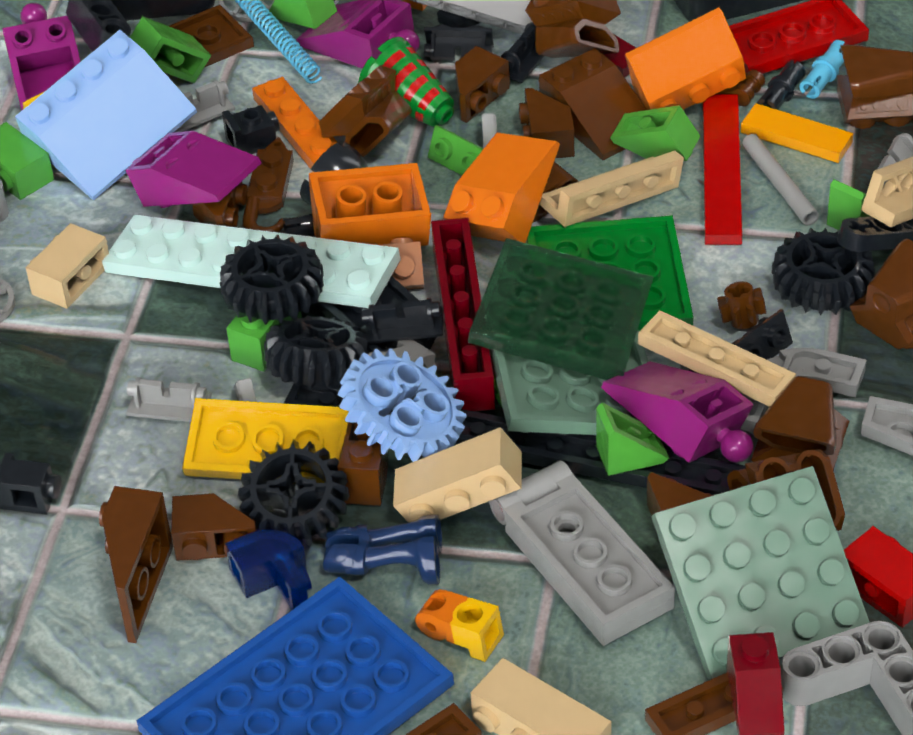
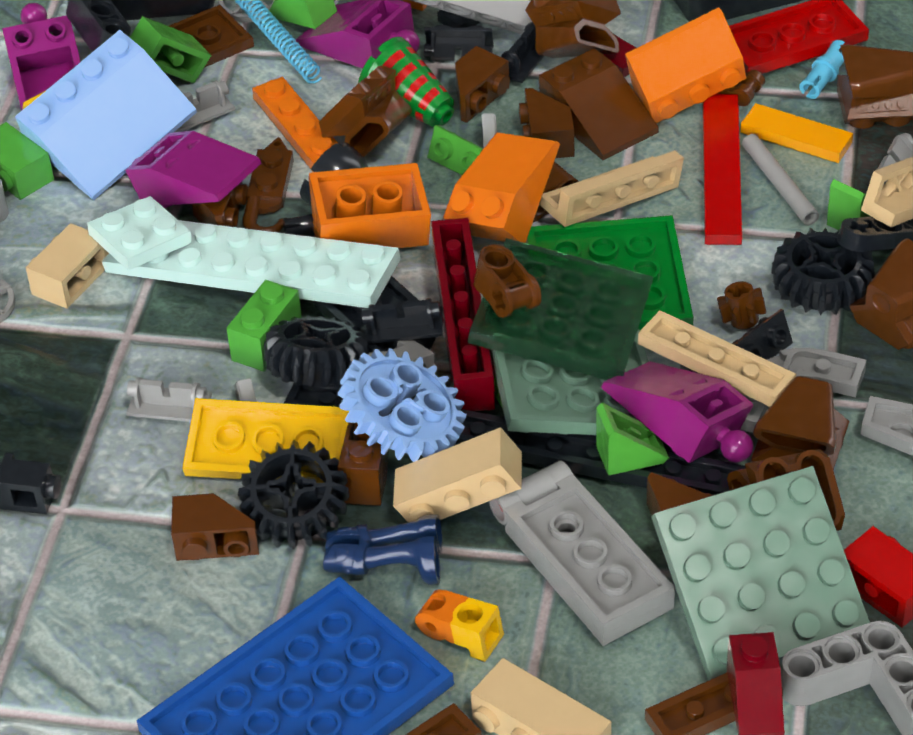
(138, 550): reddish brown slope -> none
(139, 232): none -> light aqua plate
(250, 128): black brick -> none
(268, 561): clear blue brick -> none
(271, 279): black gear -> none
(409, 269): nougat bracket -> none
(505, 281): none -> reddish brown piece
(656, 132): bright green slope -> none
(782, 85): black pin -> none

